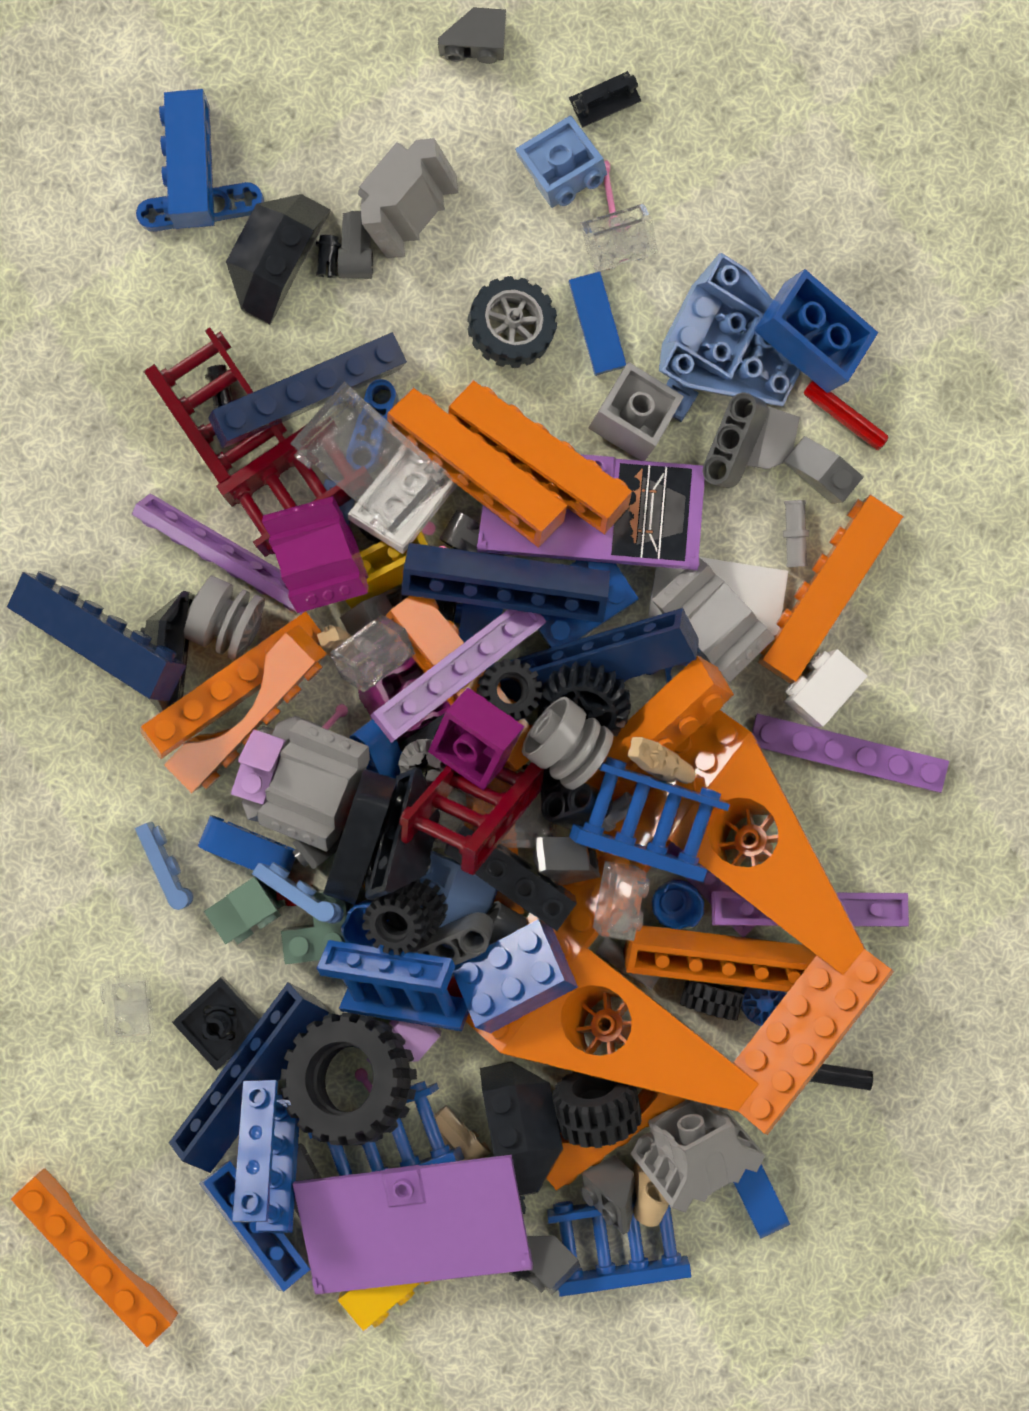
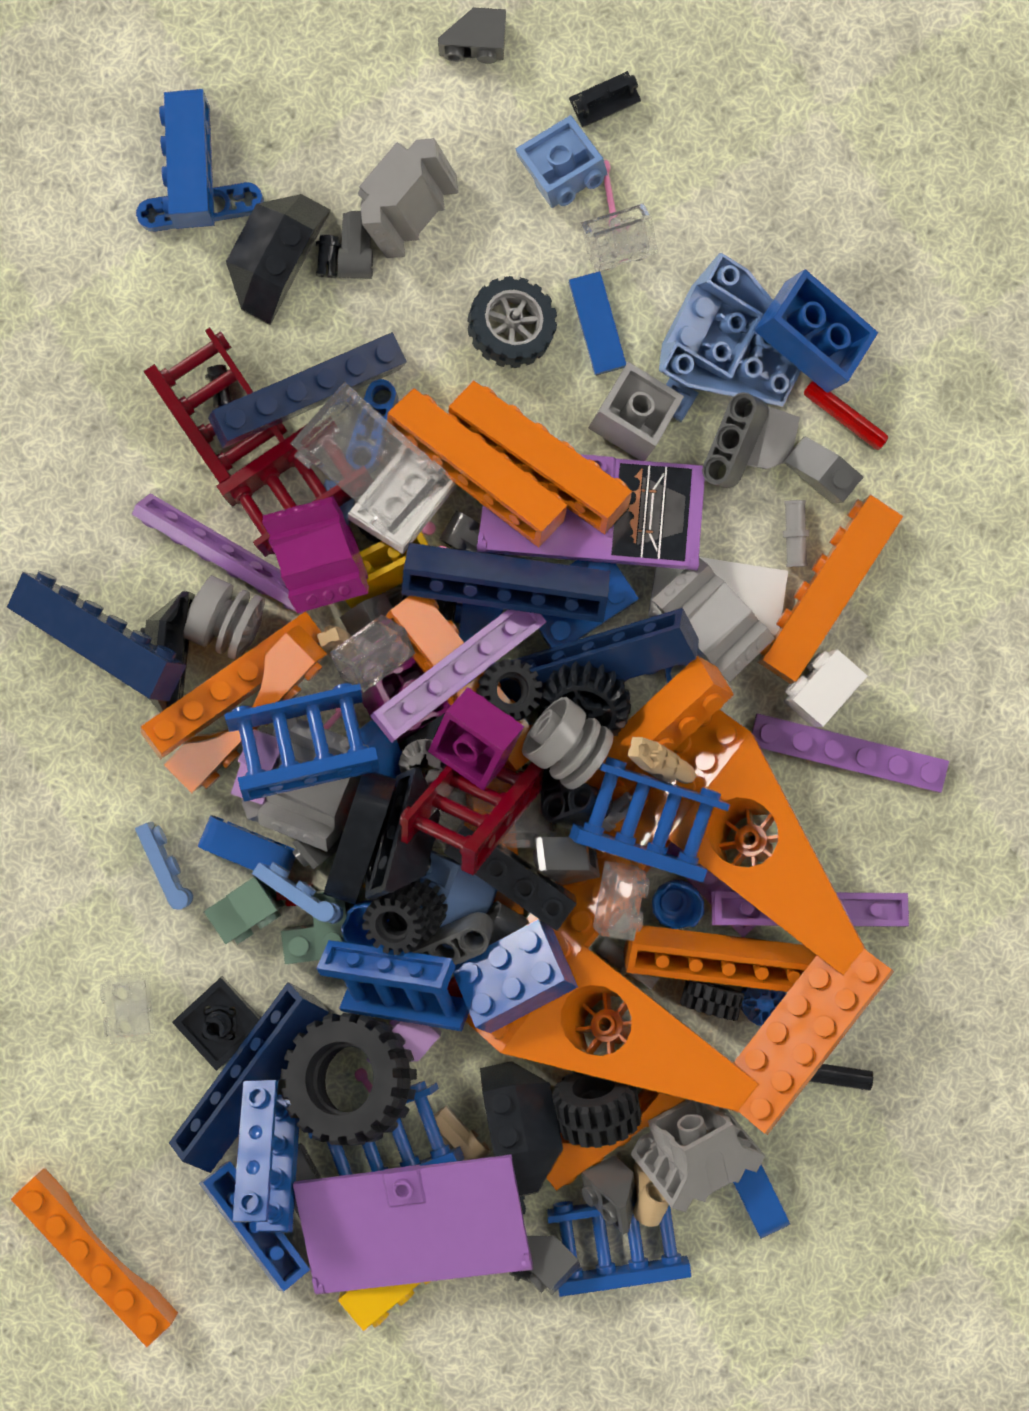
(292, 774): none -> blue fence

